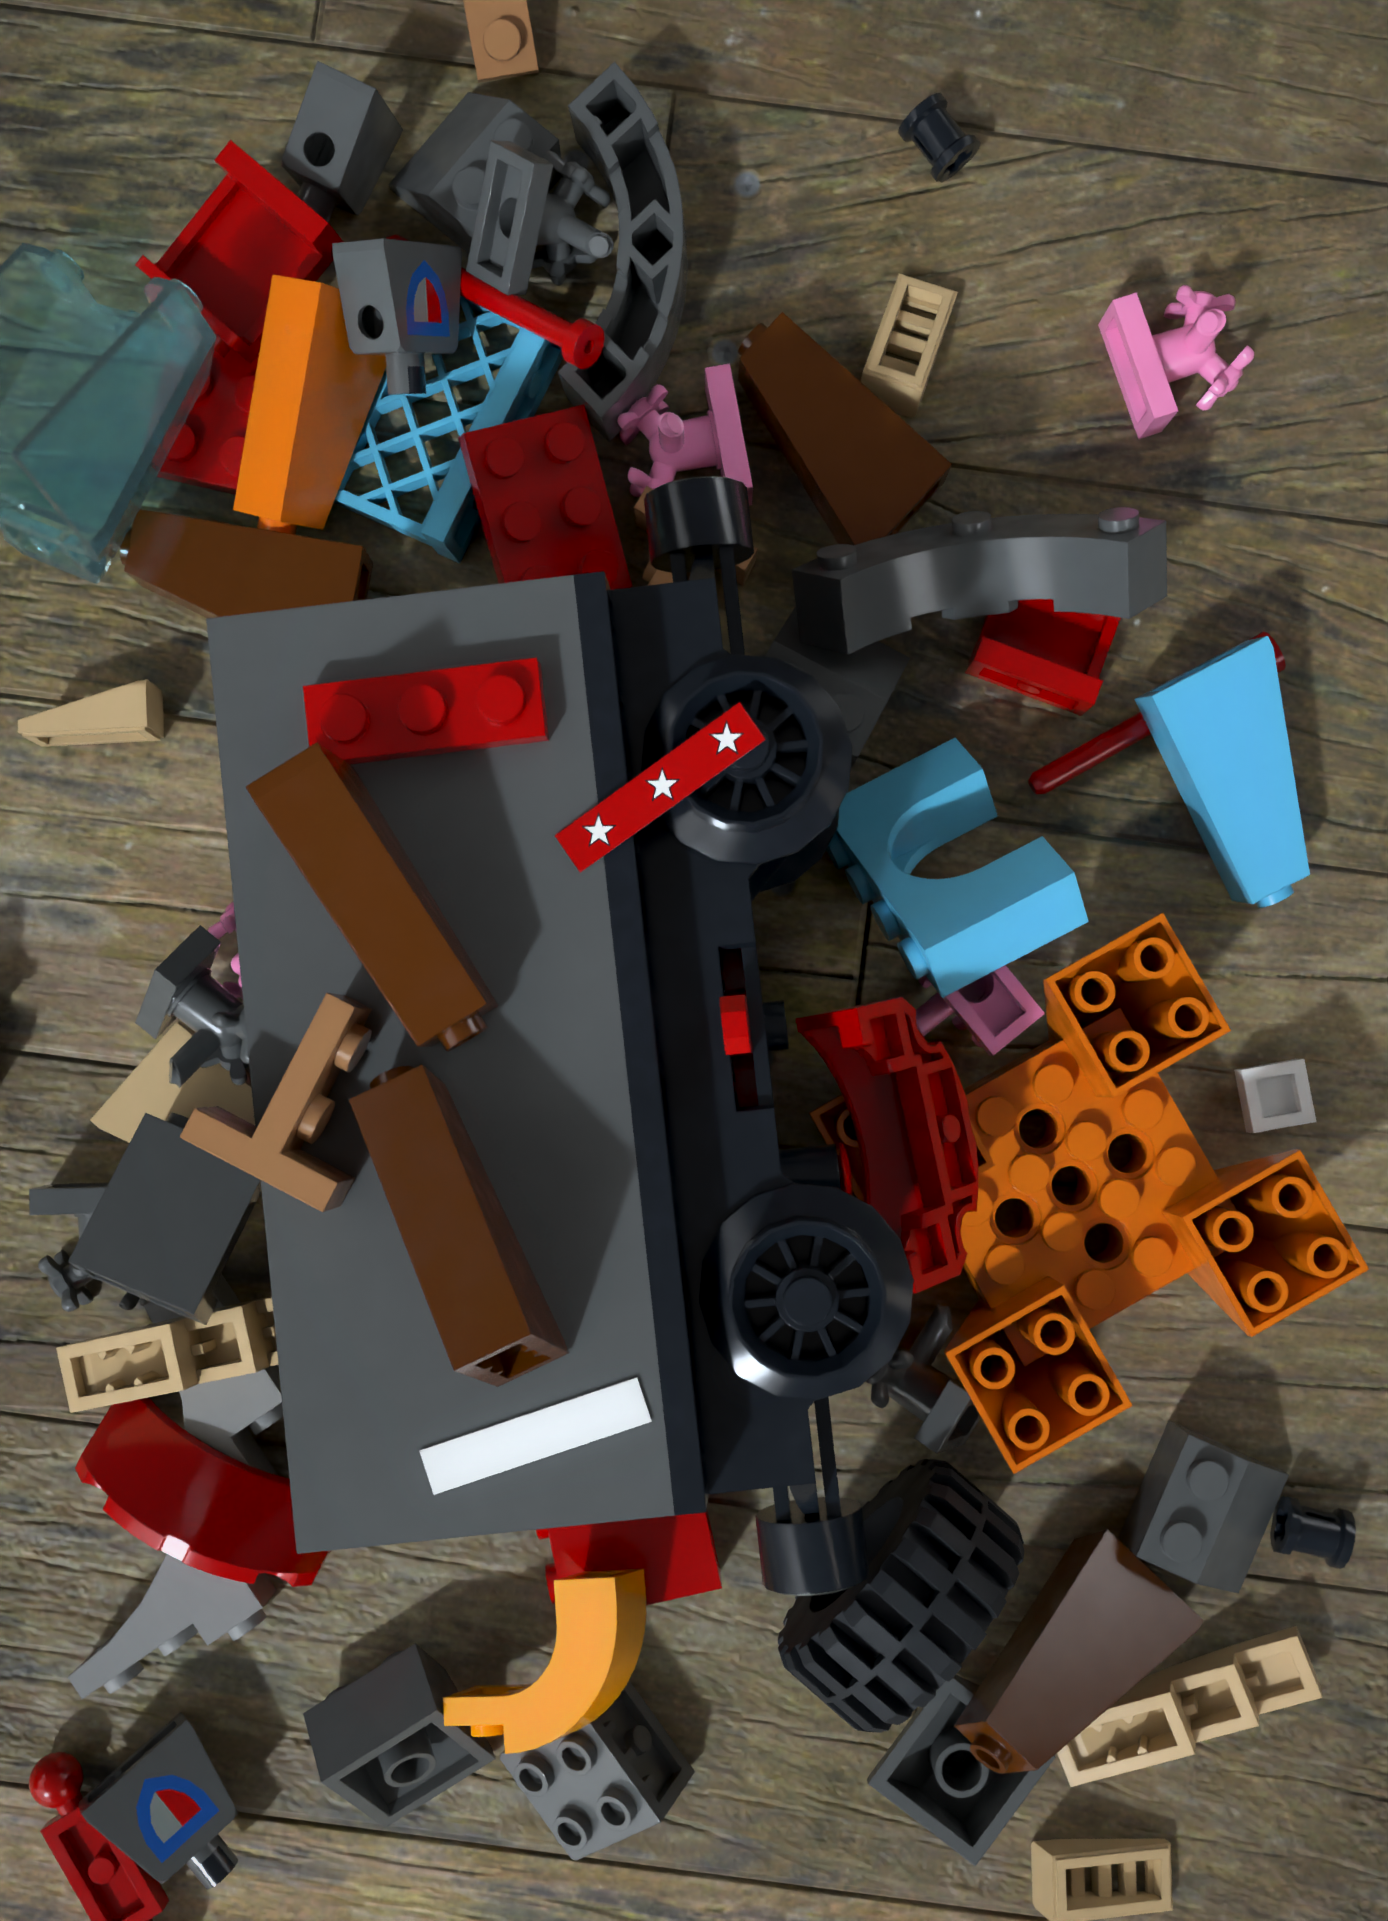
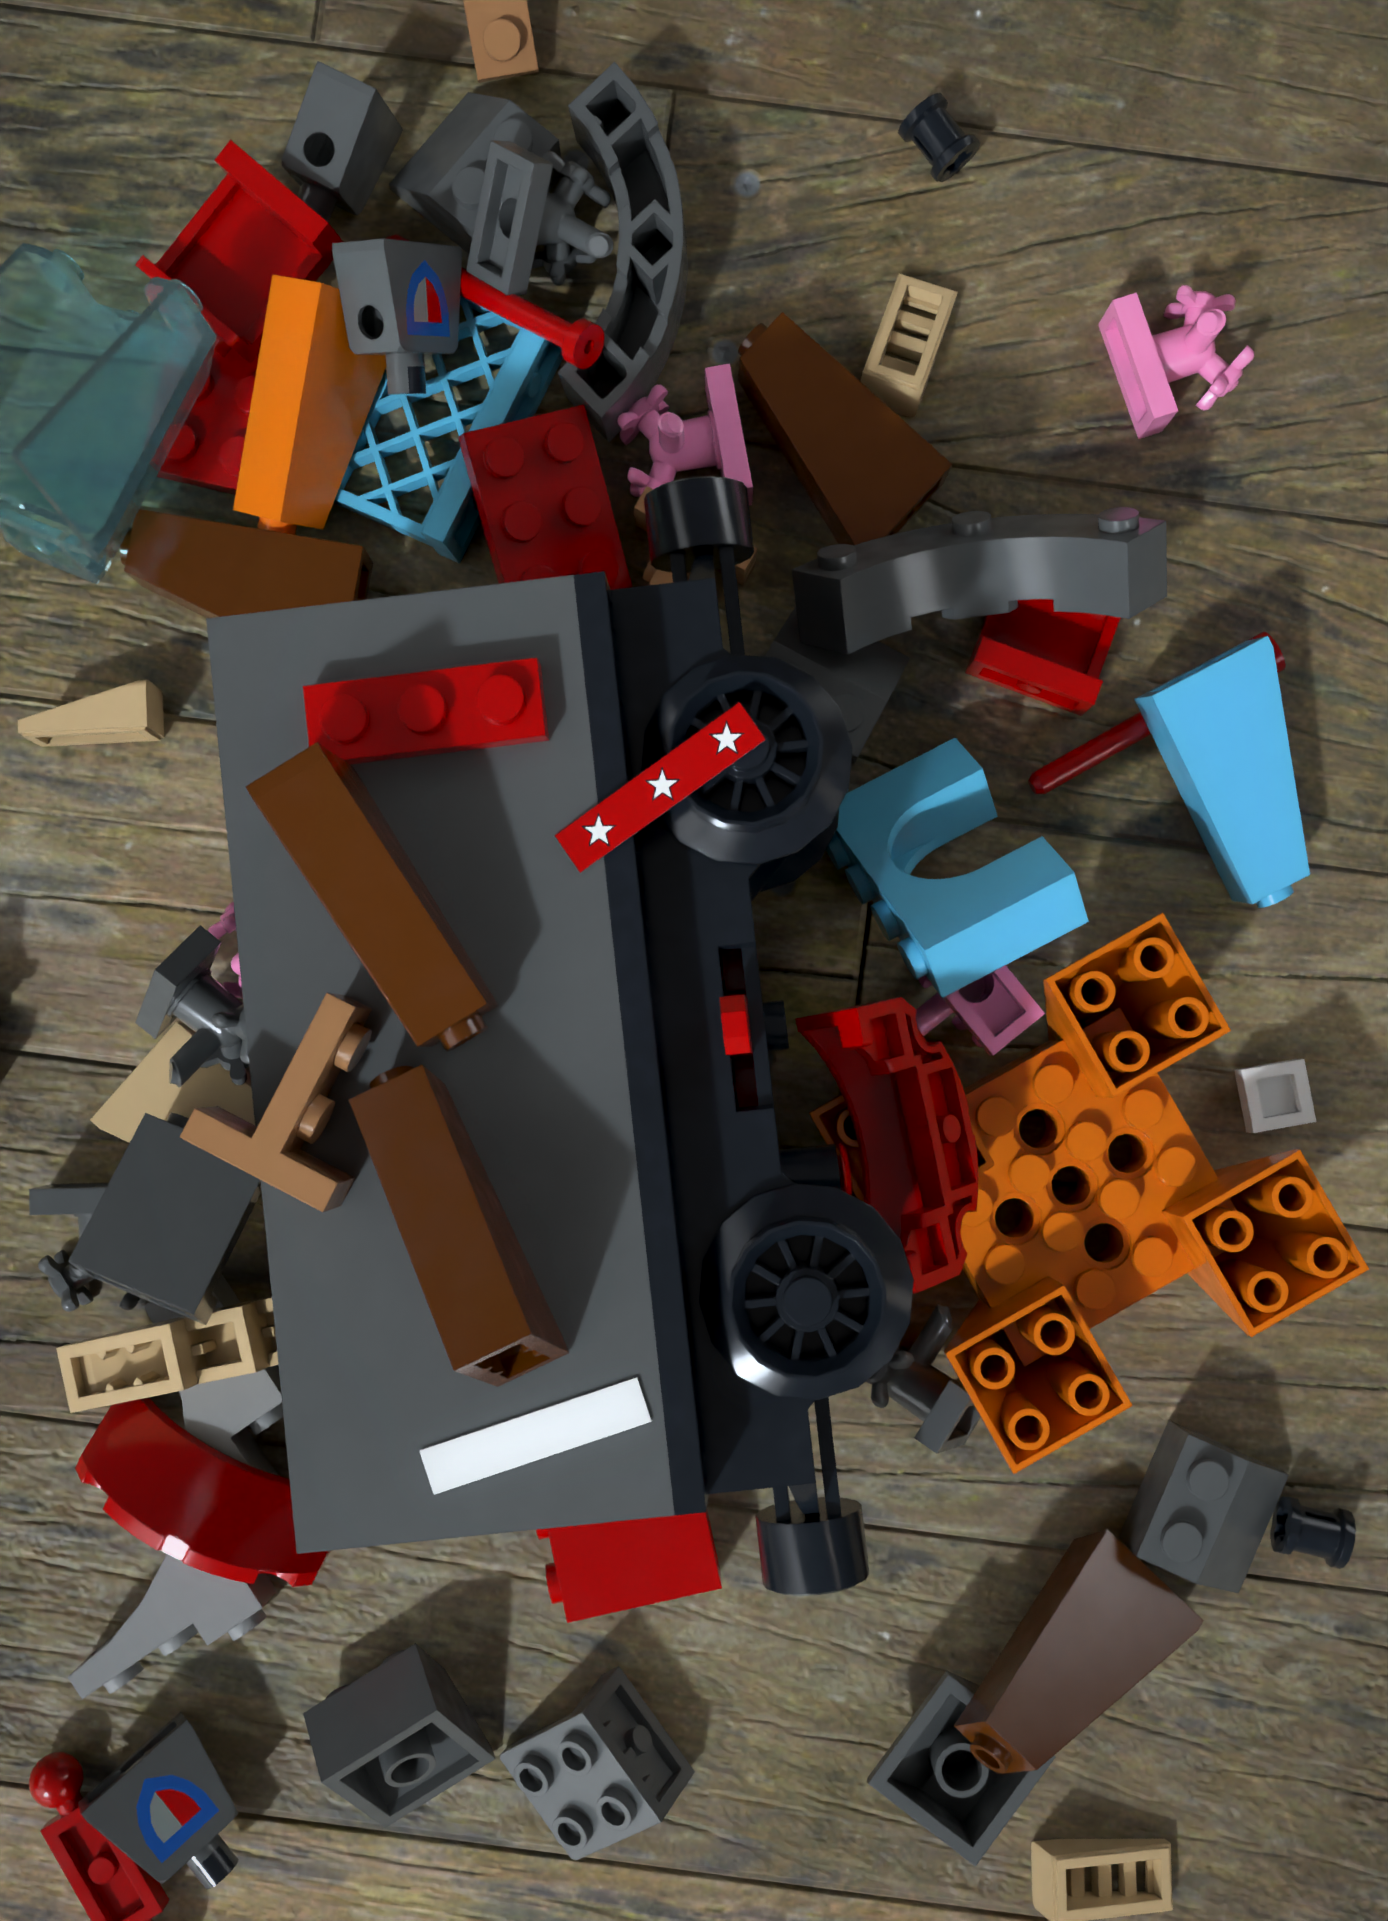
(592, 1661): light orange arch -> none
(933, 1587): black tyre -> none
(1192, 1704): tan slope -> none

